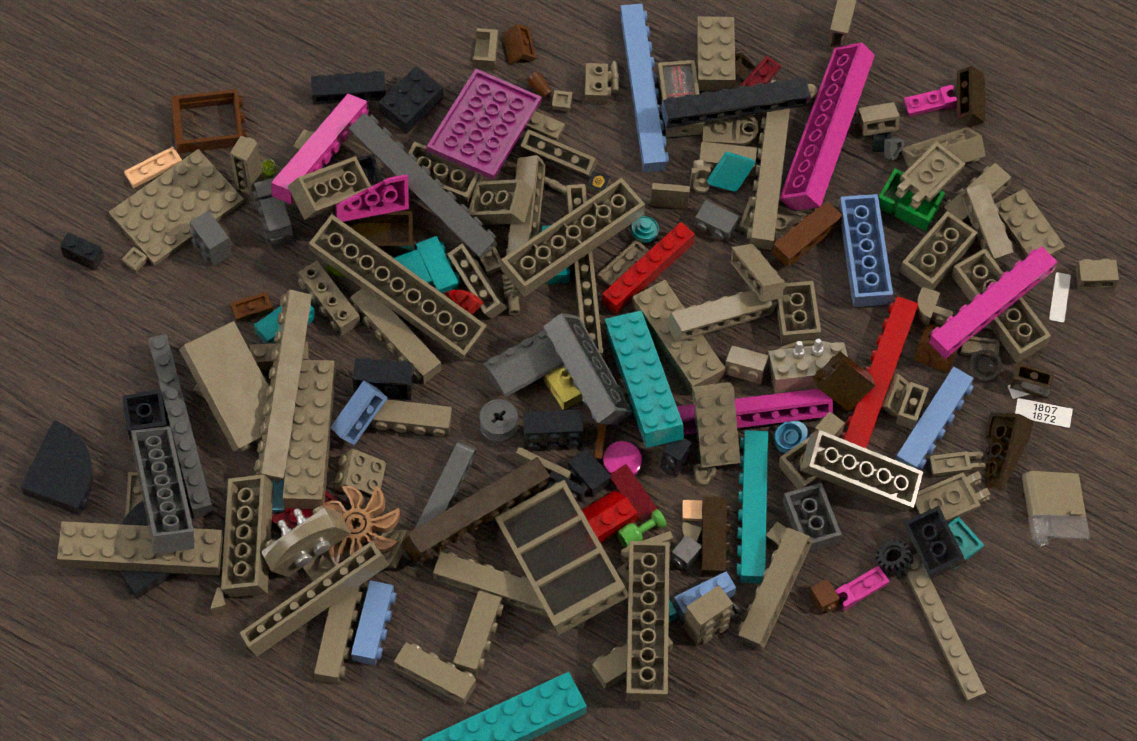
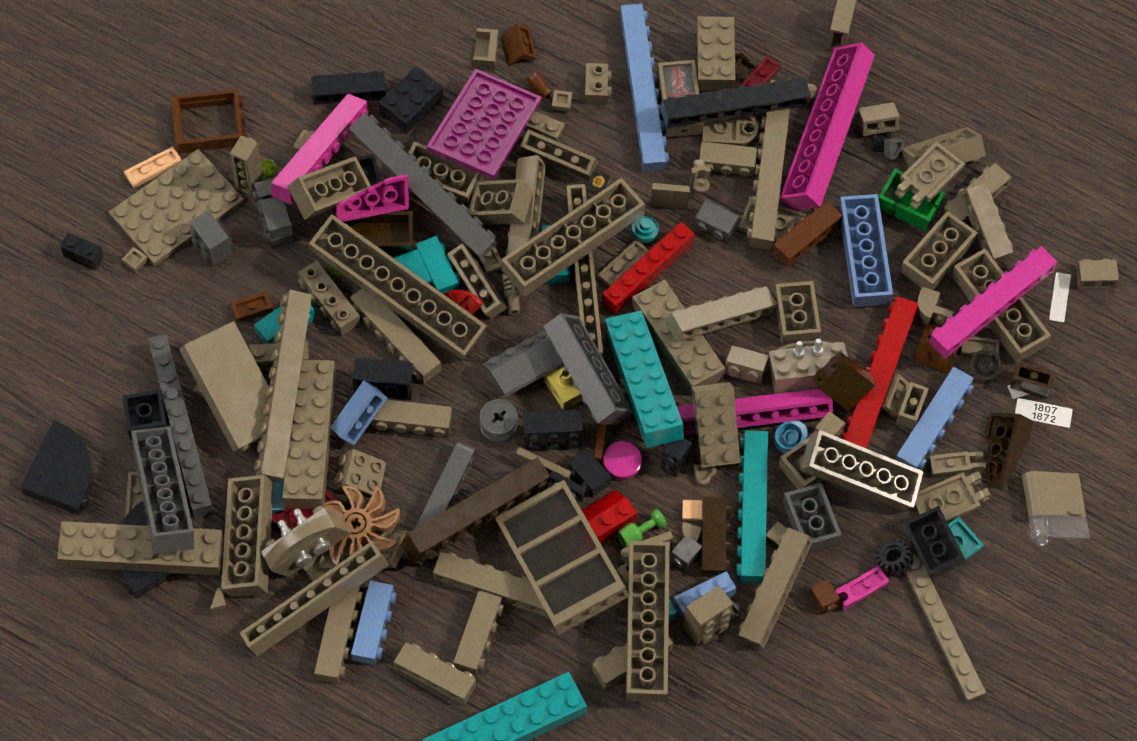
(554, 185): dark tan piece -> none
(614, 77): dark tan piece -> none
(635, 493): dark red sticker -> none
(731, 171): teal tile -> none
(757, 272): dark tan brick -> none
(931, 101): dark pink plate -> none
(970, 96): dark brown brick -> none
(1028, 224): dark tan plate -> none

